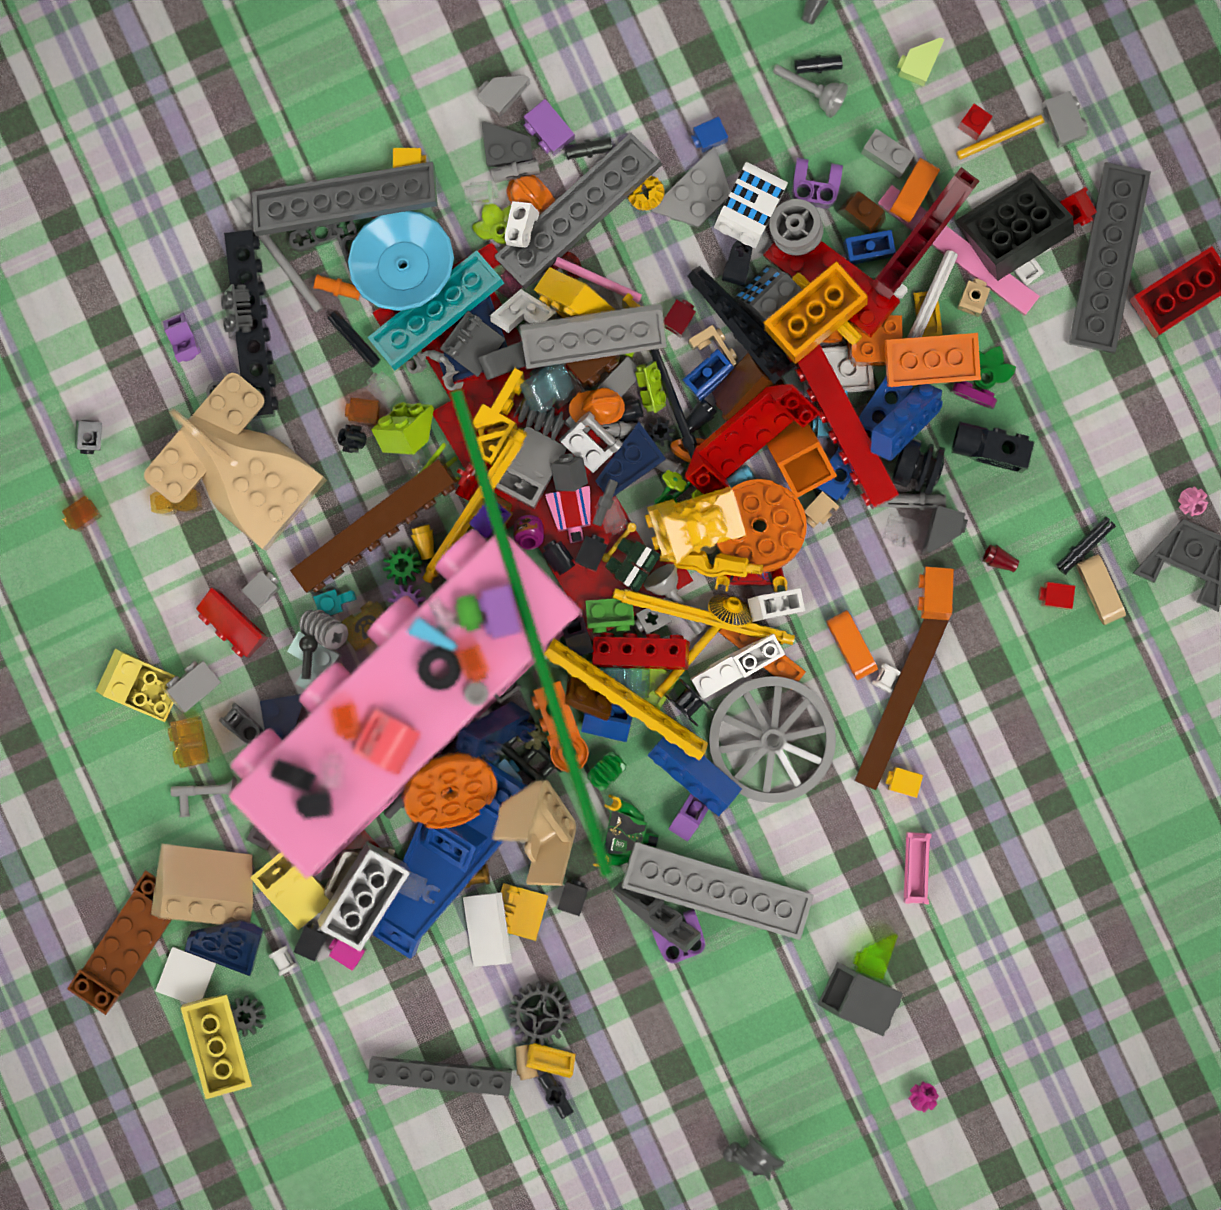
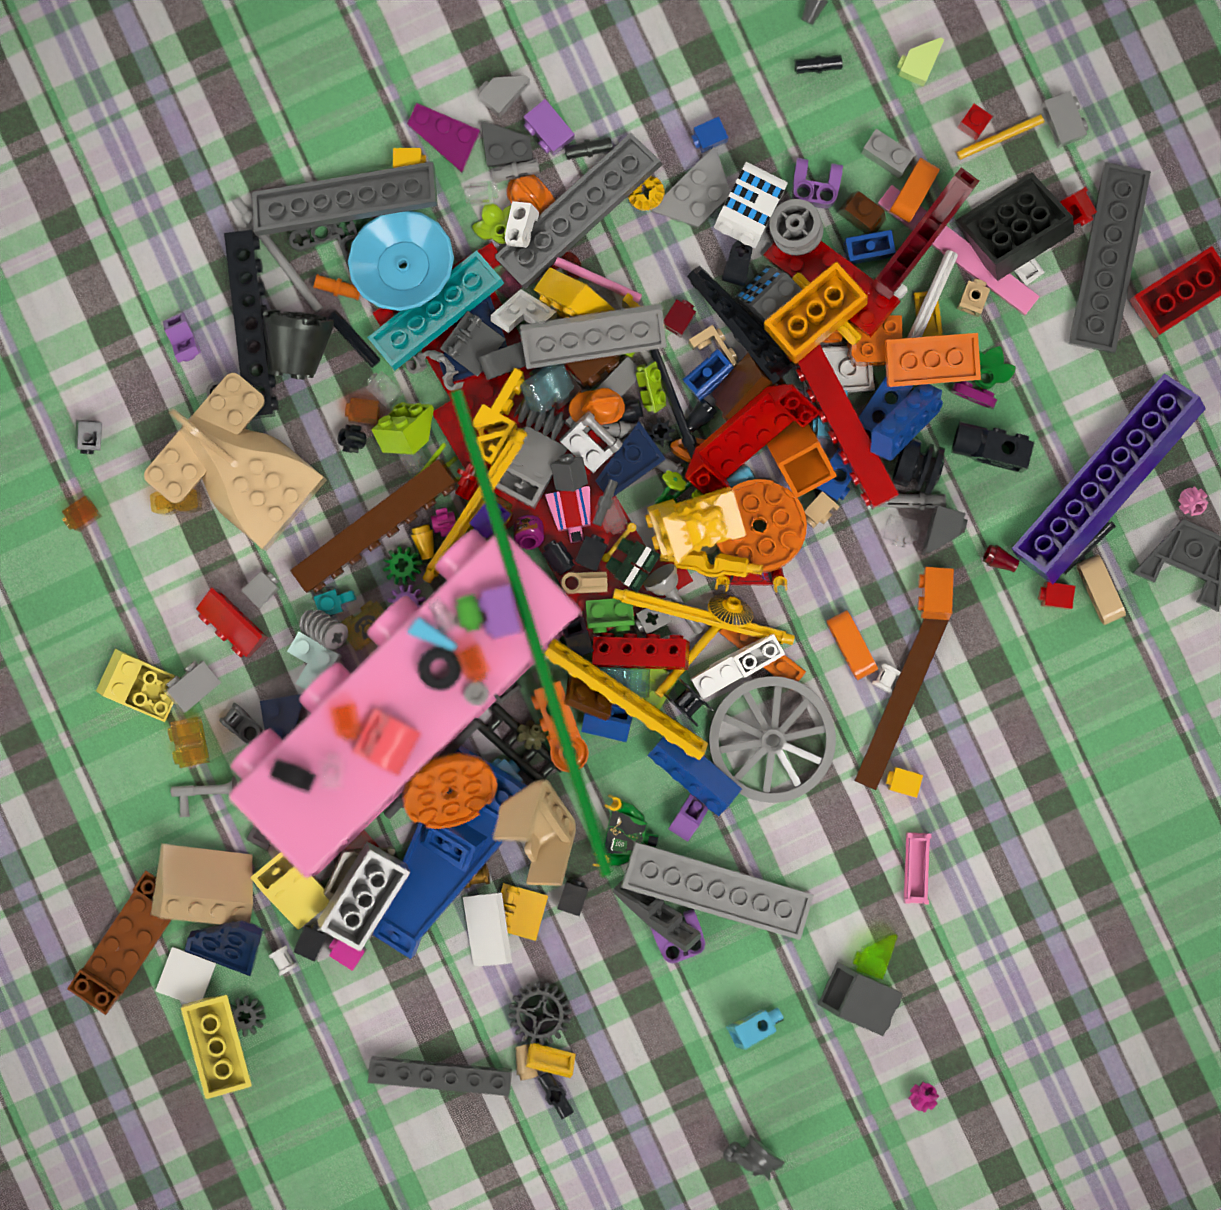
(230, 302): dark grey hinge -> none
(295, 342): none -> pearl dark grey cone
(308, 645): pearl dark grey bar -> none
(315, 805): black brick -> none
(415, 886): clear plate -> none
(443, 521): none -> dark pink gear
(446, 135): none -> magenta wing
(494, 730): dark blue brick -> none
(587, 582): none -> tan piece
(606, 771): green gear -> none
(745, 1031): none -> medium azure torso
(776, 605): white brick -> none
(829, 96): light grey piece -> none
(1108, 478): none -> dark purple brick

